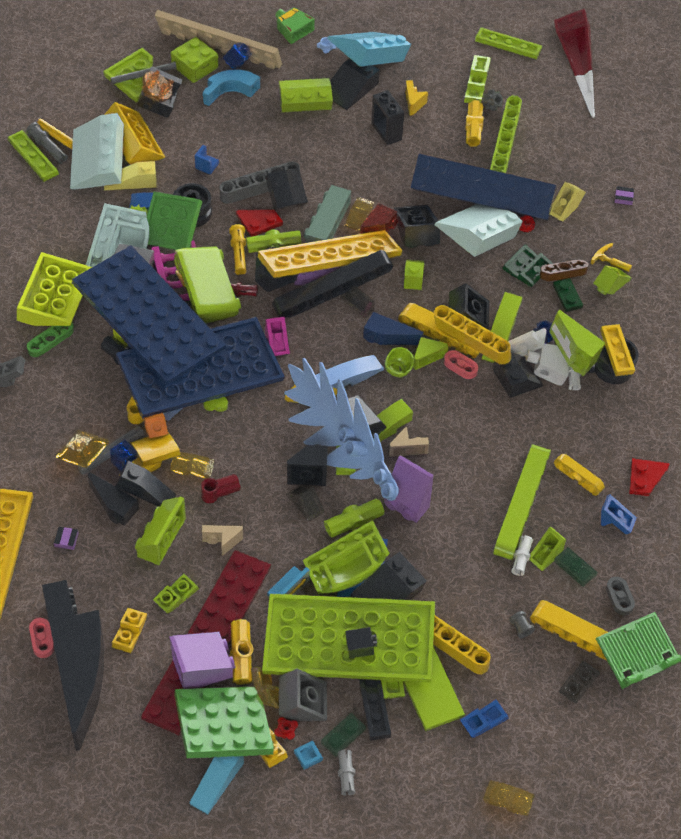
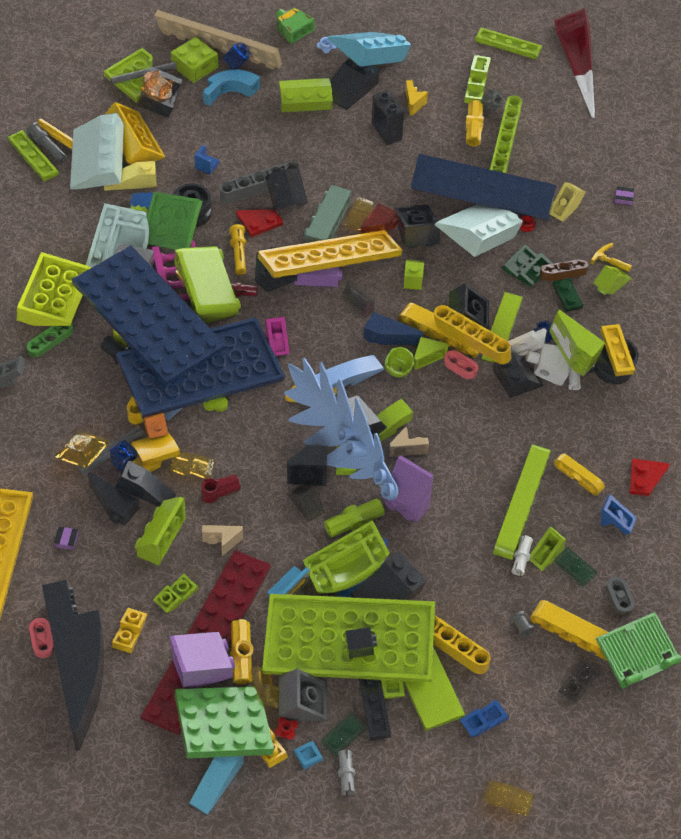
(273, 238): lime piece -> none
(332, 284): black beam -> none

